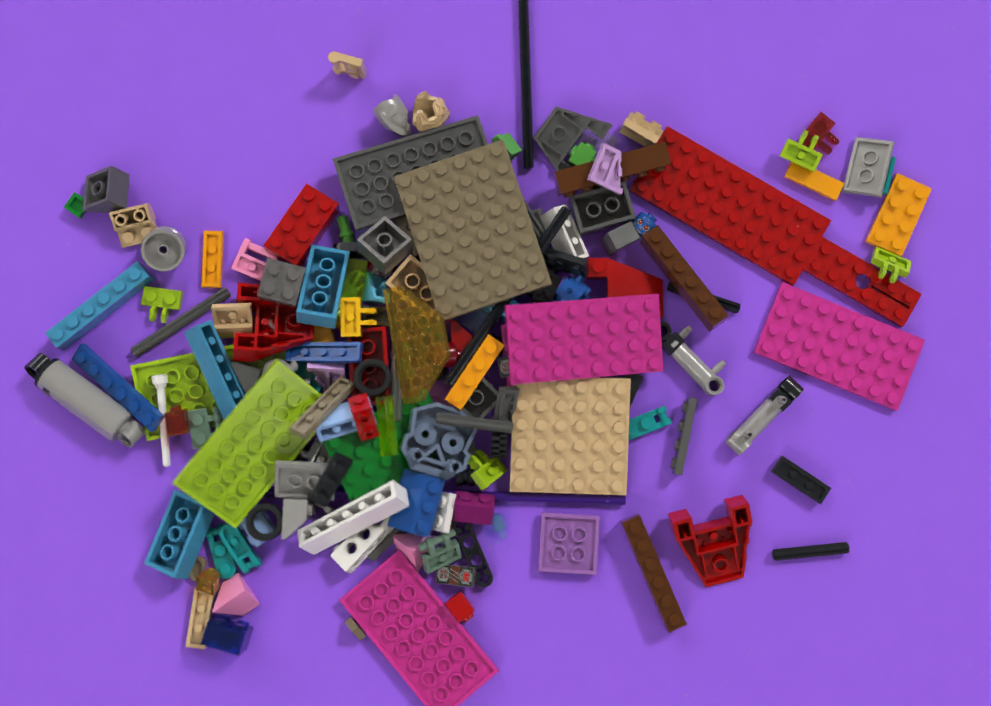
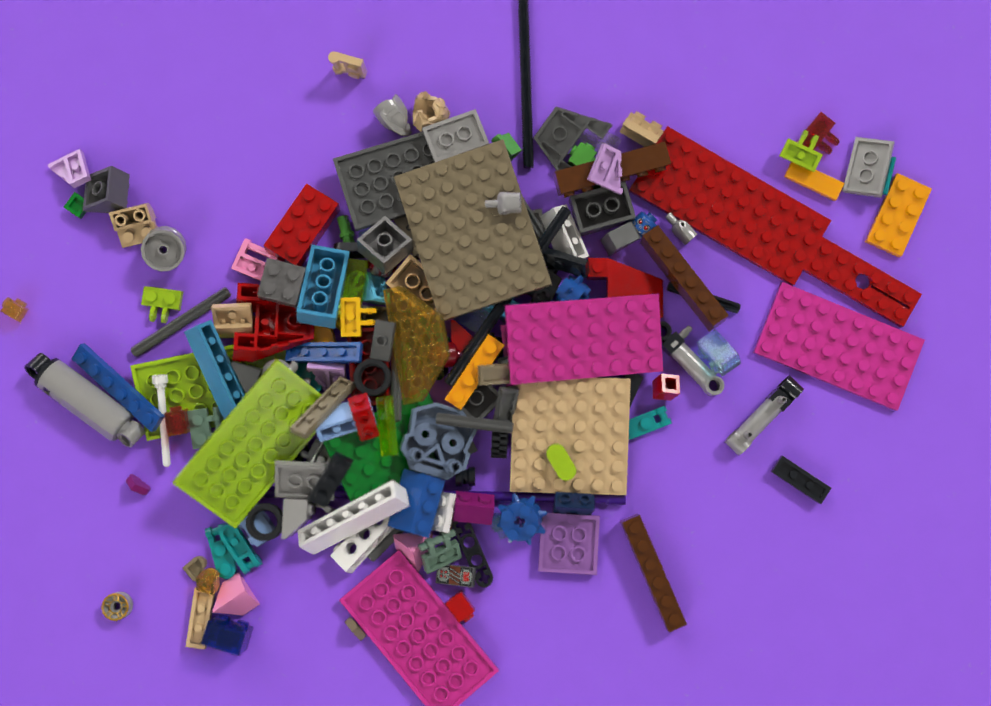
(14, 308): none -> clear yellow plate
(72, 168): none -> lavender wing
(100, 306): dark azure brick -> none
(109, 605): none -> light grey wheel
(137, 485): none -> magenta tile
(179, 536): dark azure brick -> none
(212, 259): light orange tile -> none
(382, 340): none -> dark grey plate
(455, 135): none -> light grey plate
(486, 469): lime hinge -> none
(493, 374): none -> dark tan tile
(506, 203): none -> light grey piece
(525, 509): none -> blue brick
(561, 461): none -> lime tile
(573, 503): none -> dark blue bracket
(666, 387): none -> brick
(681, 229): none -> light grey piece
(684, 427): dark grey plate -> none
(715, 546): red wedge -> none
(718, 353): none -> clear light blue brick
(810, 551): black axle -> none
(890, 262): lime hinge -> none

